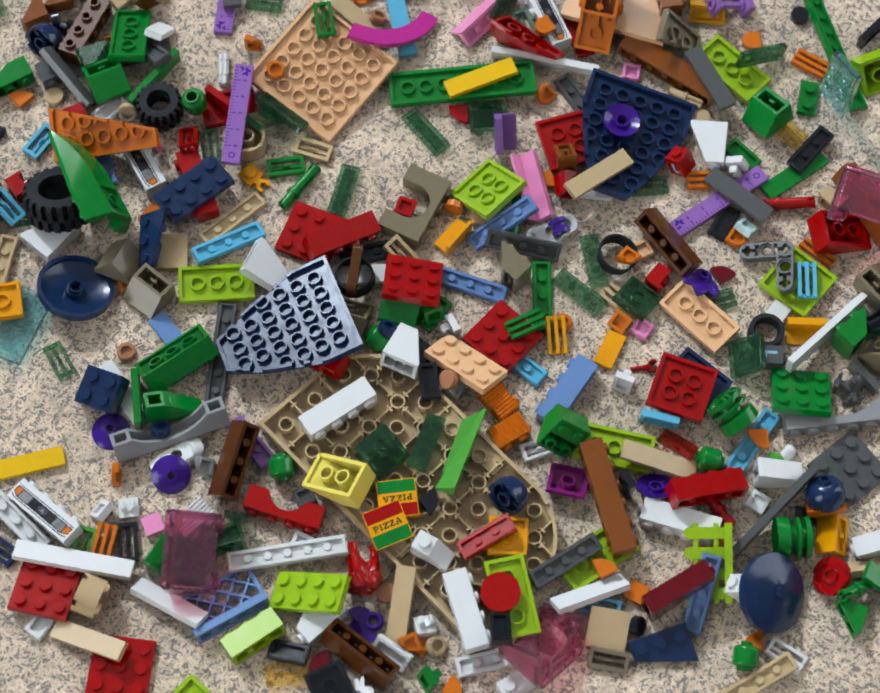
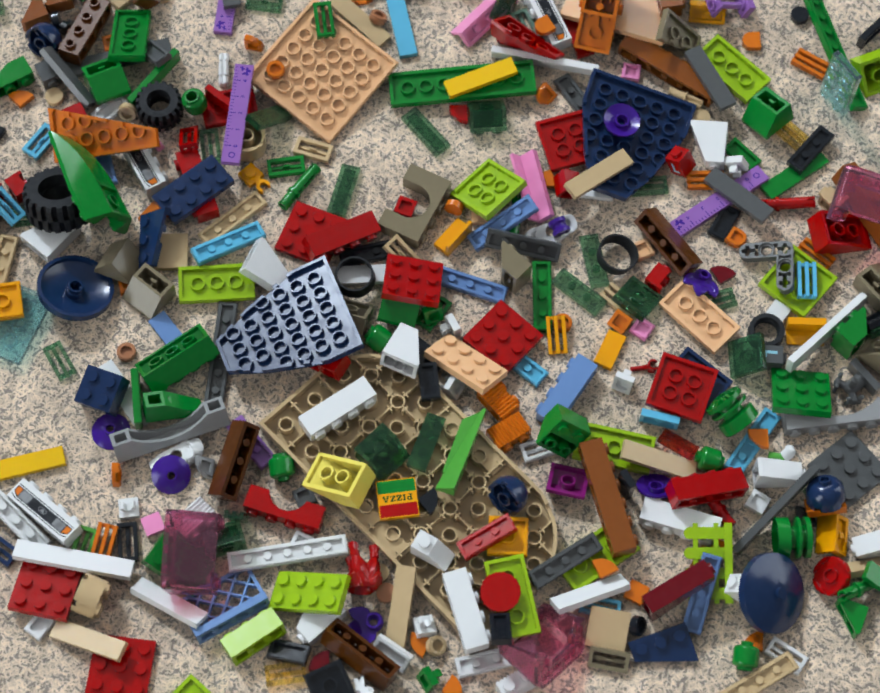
(93, 52): clear green tile -> none
(102, 510): white tile -> none
(159, 31): white tile -> none
(160, 429): dark blue tile -> none
(281, 112): clear green tile -> none
(354, 270): reddish brown beam -> none
(387, 328): dark blue tile -> none
(387, 525): tile -> none
(393, 37): dark pink tile -> none
(410, 642): orange tile -> none
(448, 379): nougat tile -> none
(505, 132): medium lavender panel -> none
(539, 317): green tile -> none
(565, 156): dark orange slope -> none
(628, 256): orange tile -> none
(746, 227): light aqua tile -> none
(761, 55): clear green tile -> none
(807, 98): green plate -> none

